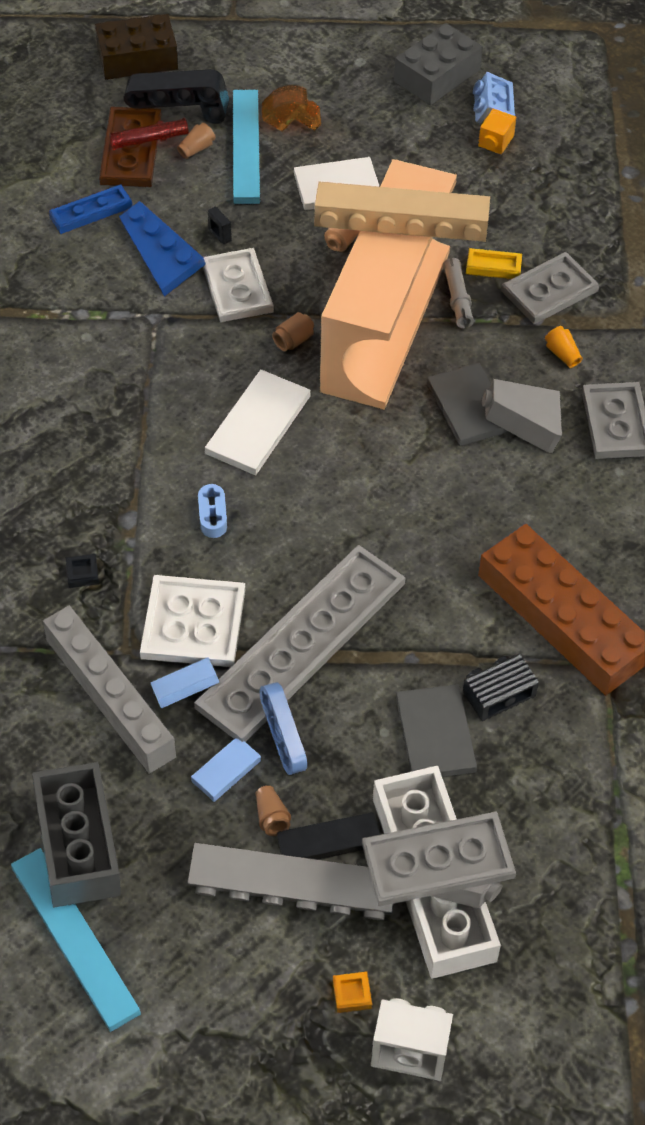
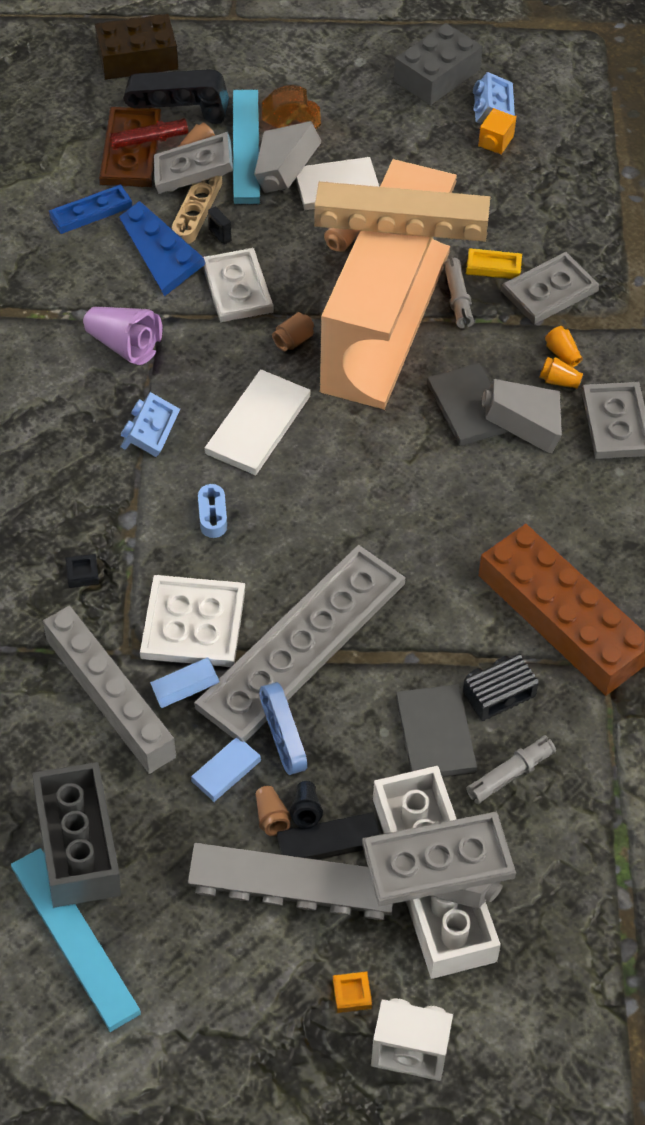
(125, 331): none -> lavender cone
(150, 425): none -> light blue bracket
(193, 163): none -> light grey plate
(197, 204): none -> tan beam
(284, 155): none -> light grey slope
(306, 807): none -> black cone
(520, 763): none -> light grey pin
(560, 373): none -> light orange cone

